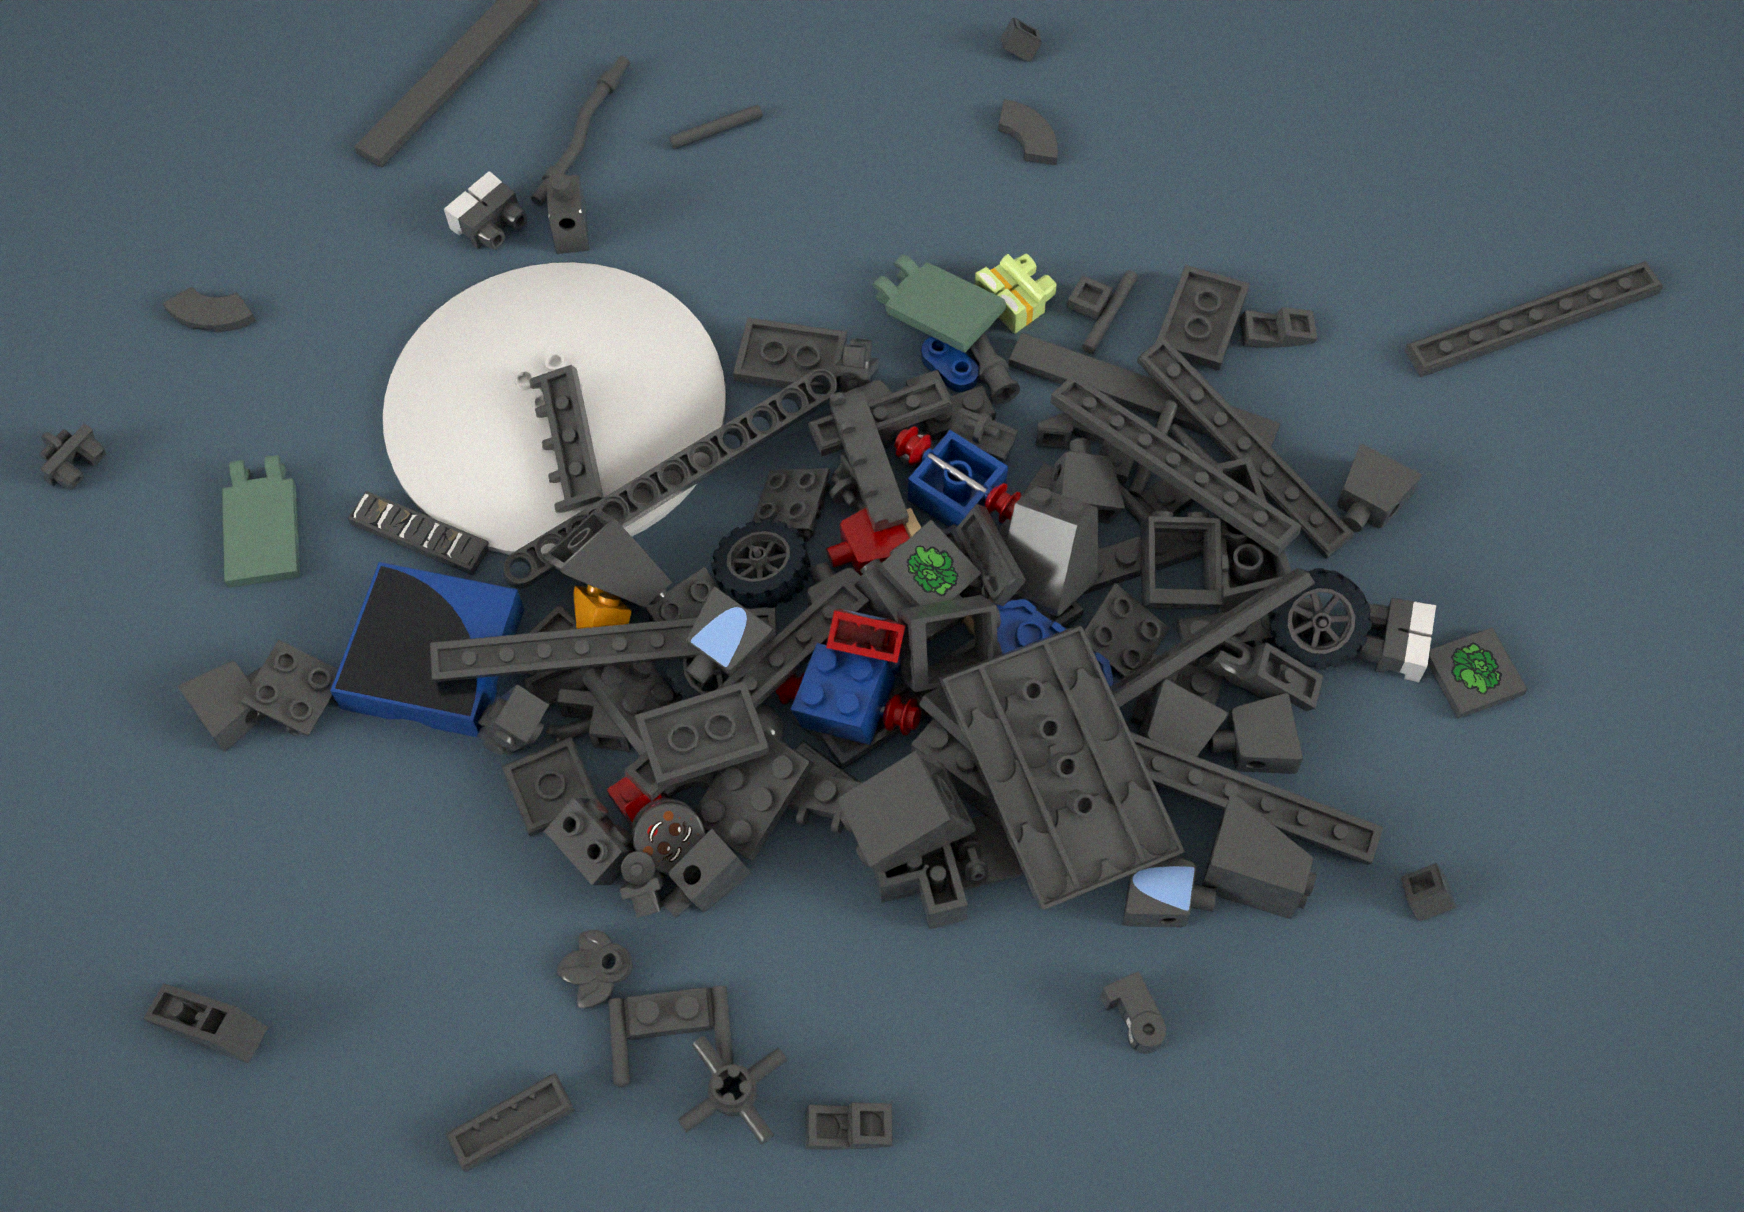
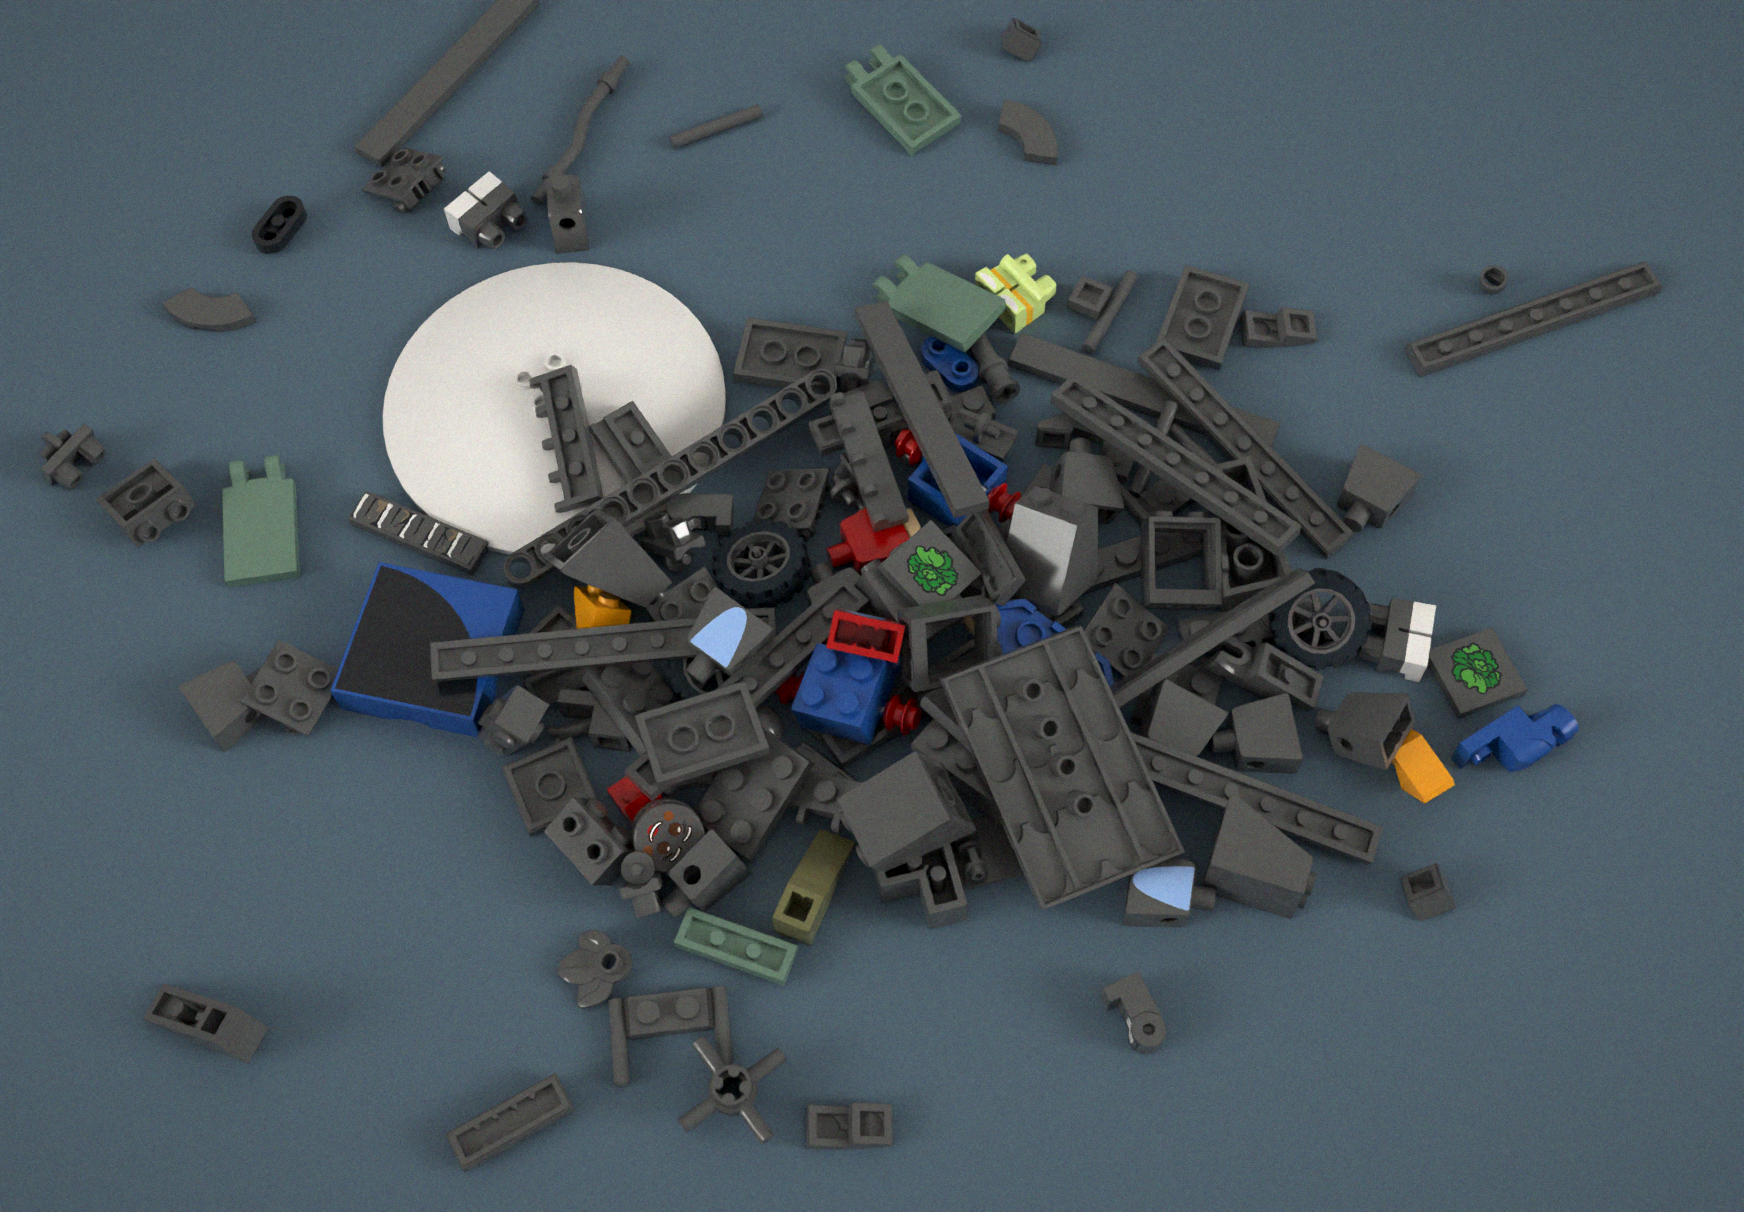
(147, 503): none -> dark grey plate
(275, 227): none -> black plate
(407, 178): none -> dark grey hinge
(629, 442): none -> dark grey plate
(670, 540): none -> dark grey hips
(704, 511): none -> dark grey leg
(736, 946): none -> sand green plate
(812, 887): none -> olive slope
(901, 100): none -> sand green tile
(922, 410): none -> dark grey tile
(1368, 726): none -> dark grey torso
(1420, 769): none -> light orange slope
(1495, 275): none -> dark grey hinge
(1518, 738): none -> blue plate

